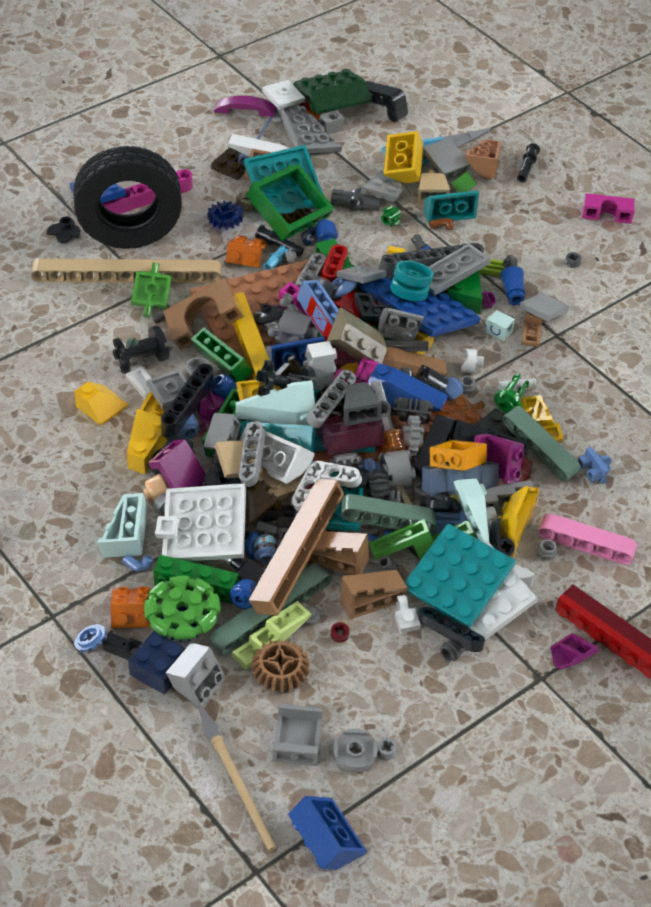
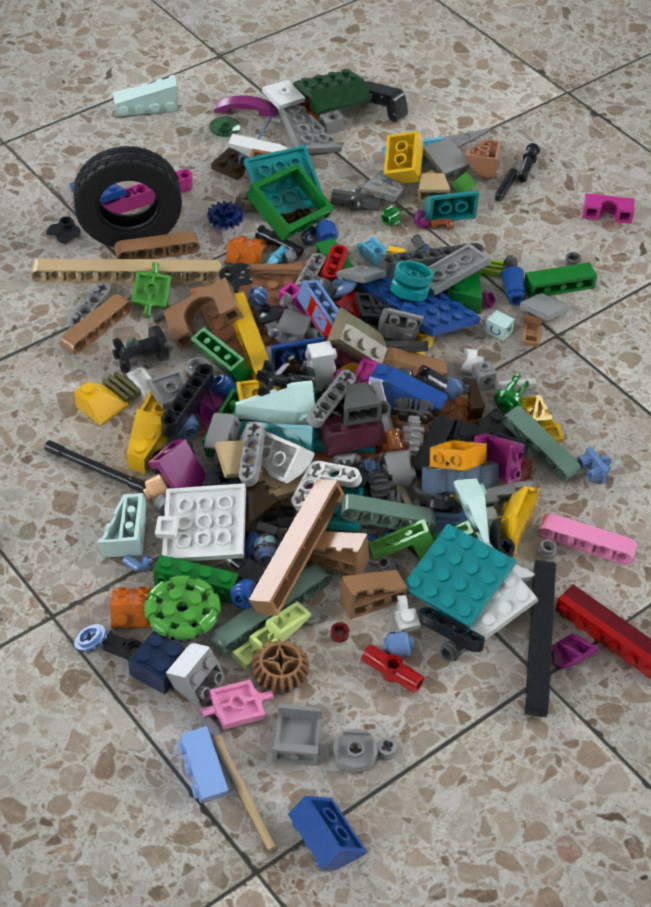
(61, 451): none -> black piece
(95, 294): none -> light grey beam
(95, 324): none -> medium nougat beam
(124, 385): none -> olive tile
(147, 98): none -> light aqua wedge
(158, 246): none -> medium nougat beam
(202, 765): none -> light blue wedge
(224, 126): none -> clear green dish
(237, 704): none -> bright pink plate
(238, 275): none -> black plate
(257, 296): none -> medium blue gear
(262, 268): none -> medium nougat axle
(372, 251): none -> medium azure piece
(398, 644): none -> medium blue head
(401, 673): none -> red piece
(419, 220): none -> magenta arm
(475, 402): none -> dark brown slope
(484, 372): none -> light grey brick
(506, 184): none -> black axle
(540, 640): none -> black beam
(560, 280): none -> green brick

